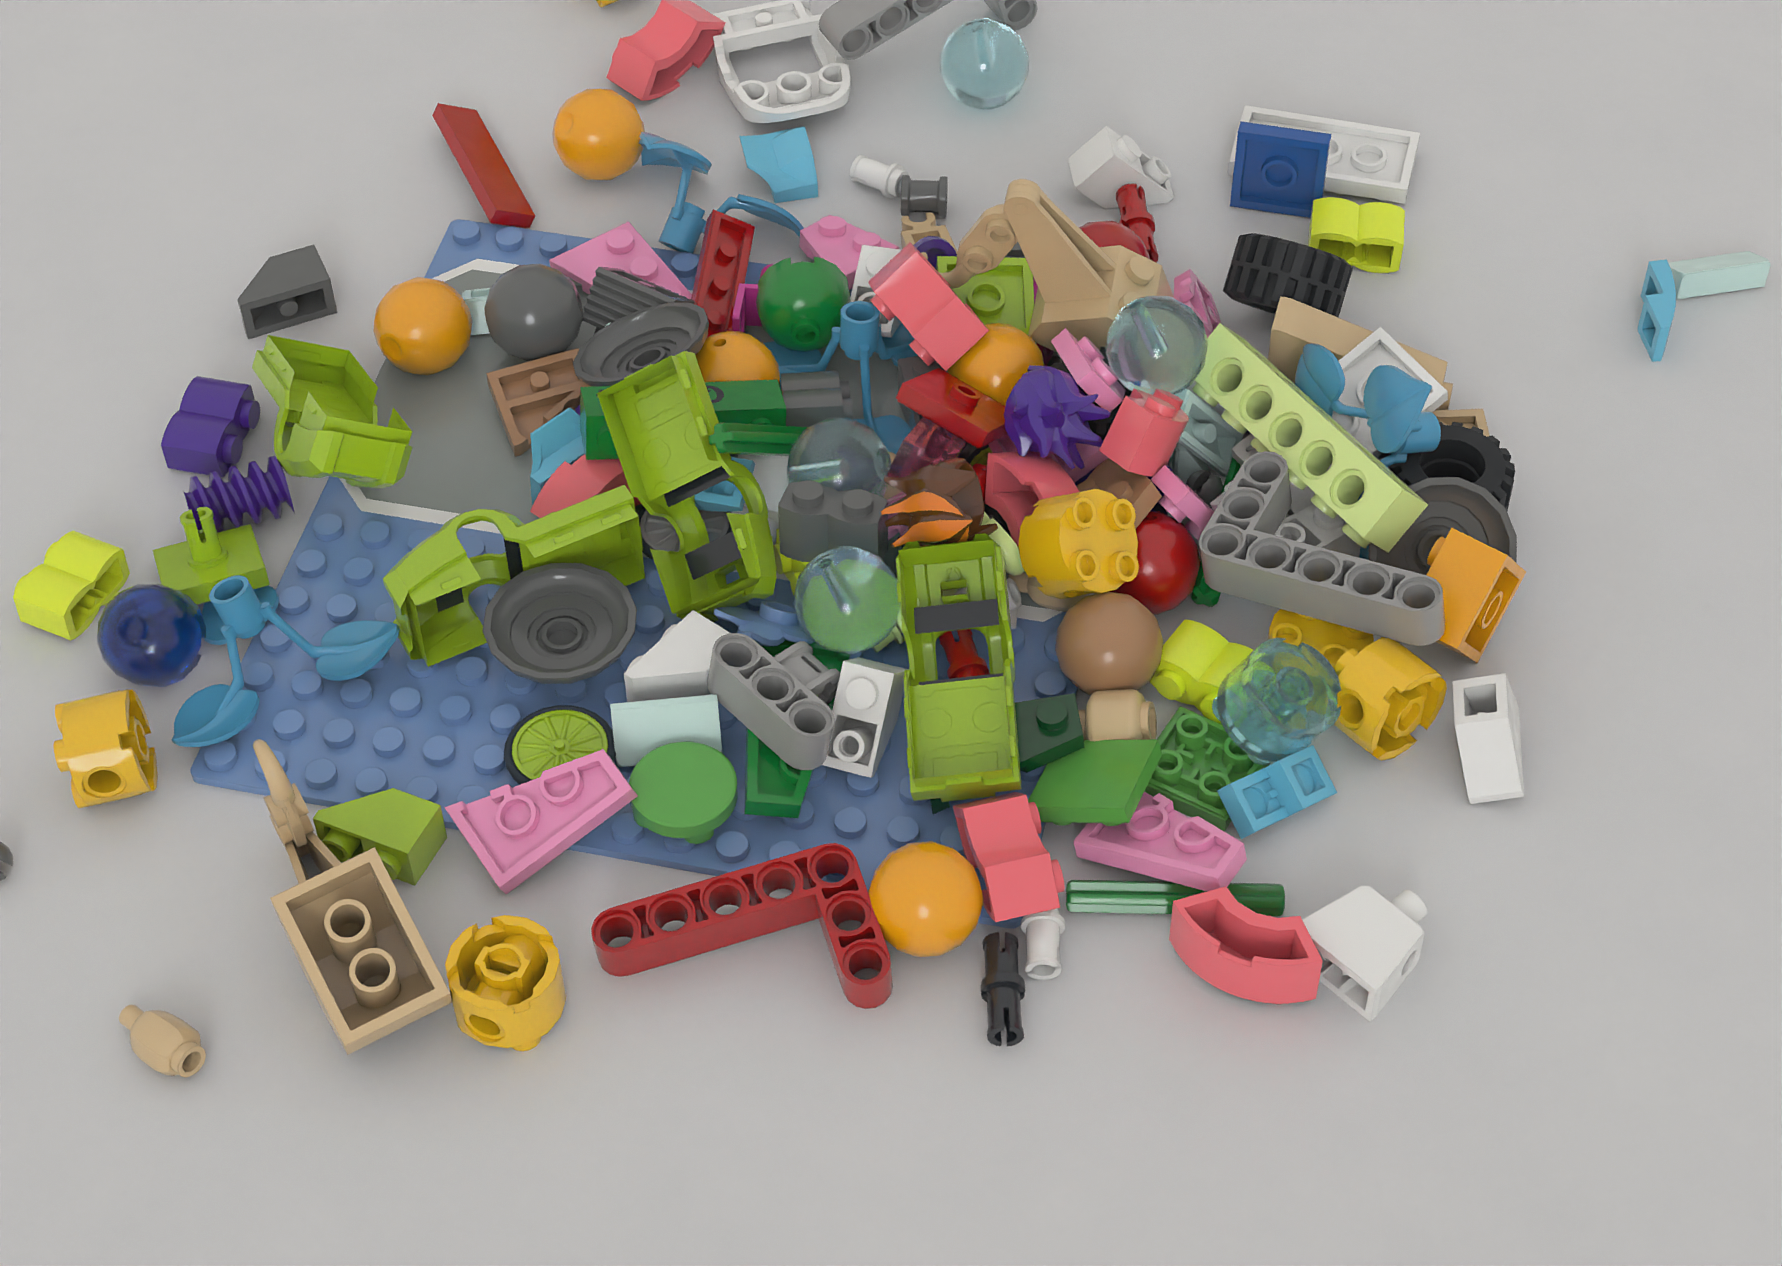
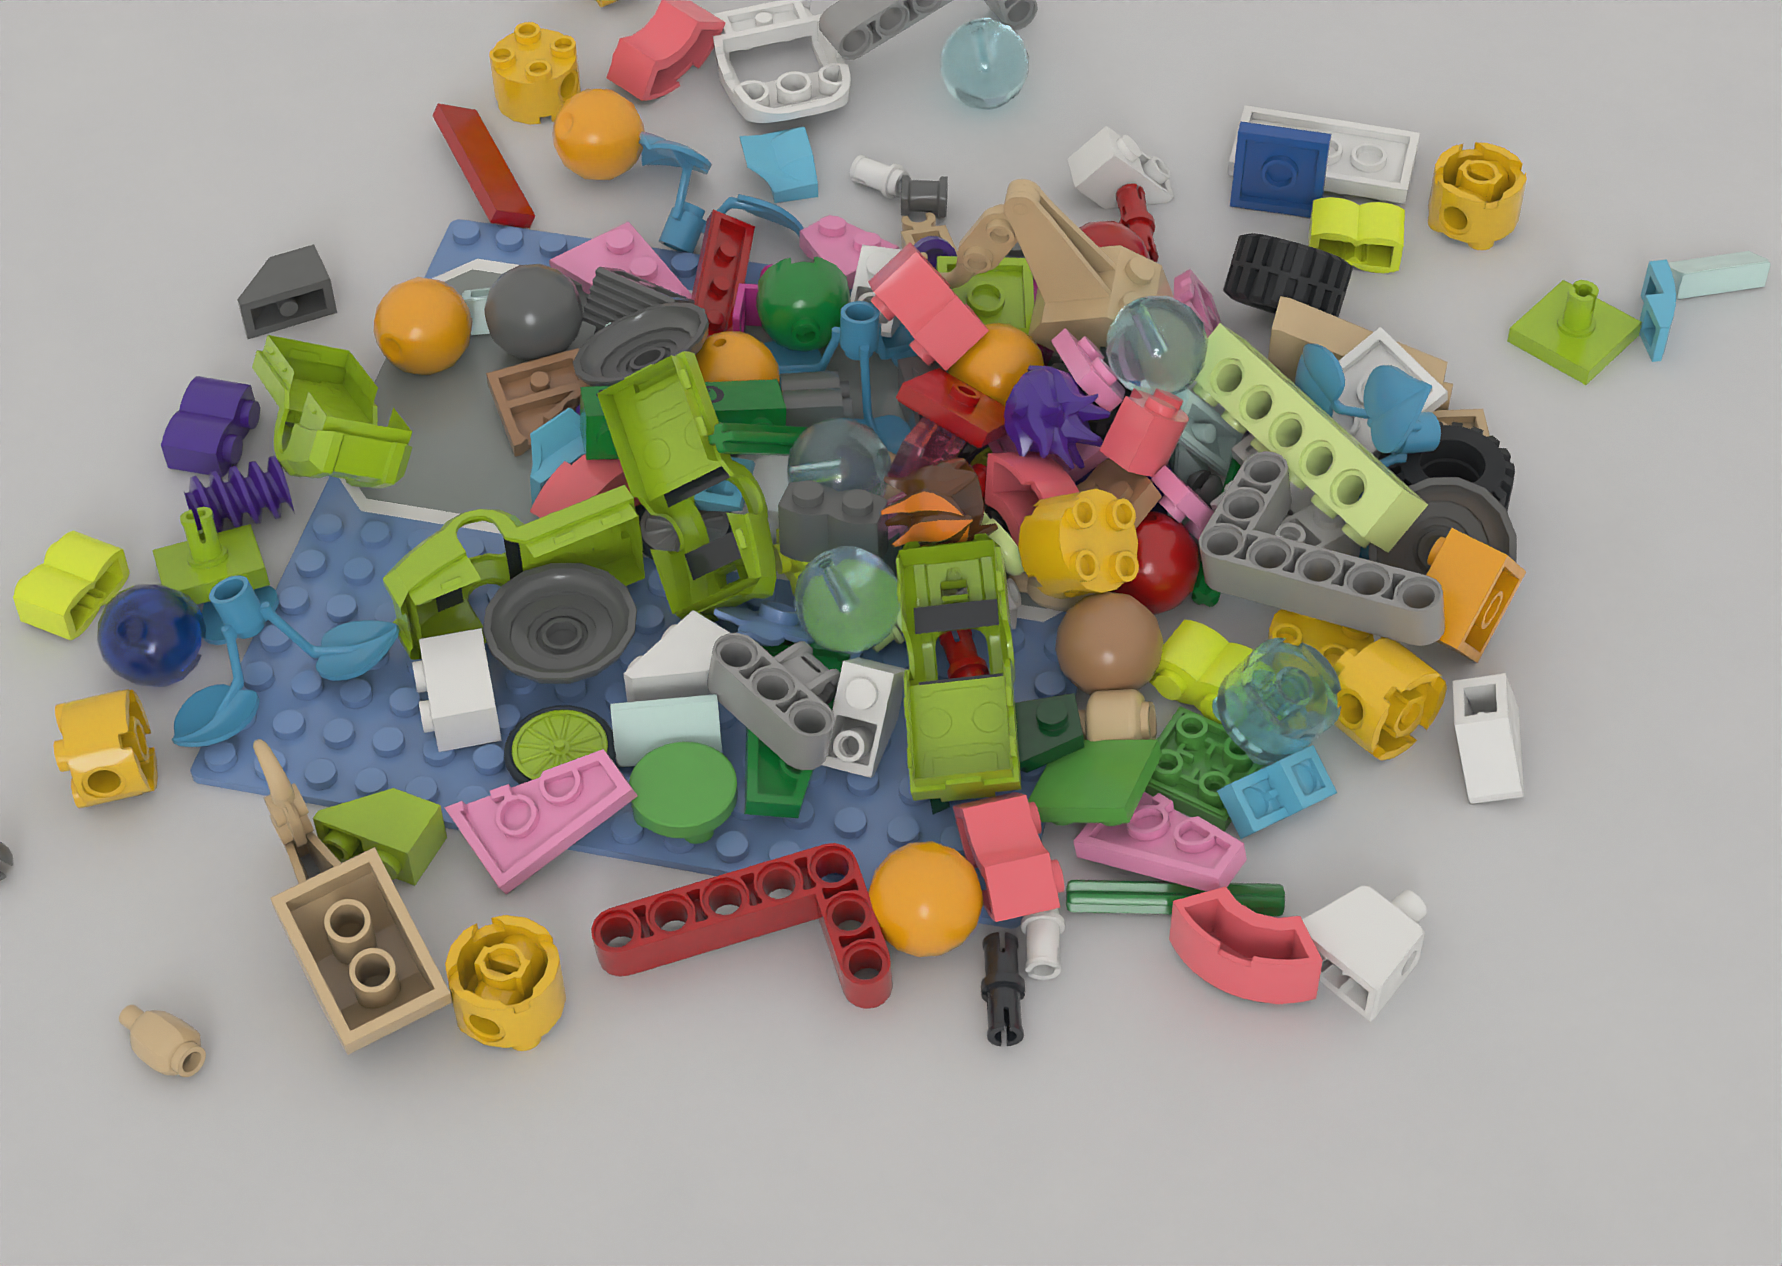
(458, 689): none -> white brick
(534, 72): none -> yellow brick
(1476, 194): none -> yellow brick
(1574, 330): none -> lime tile

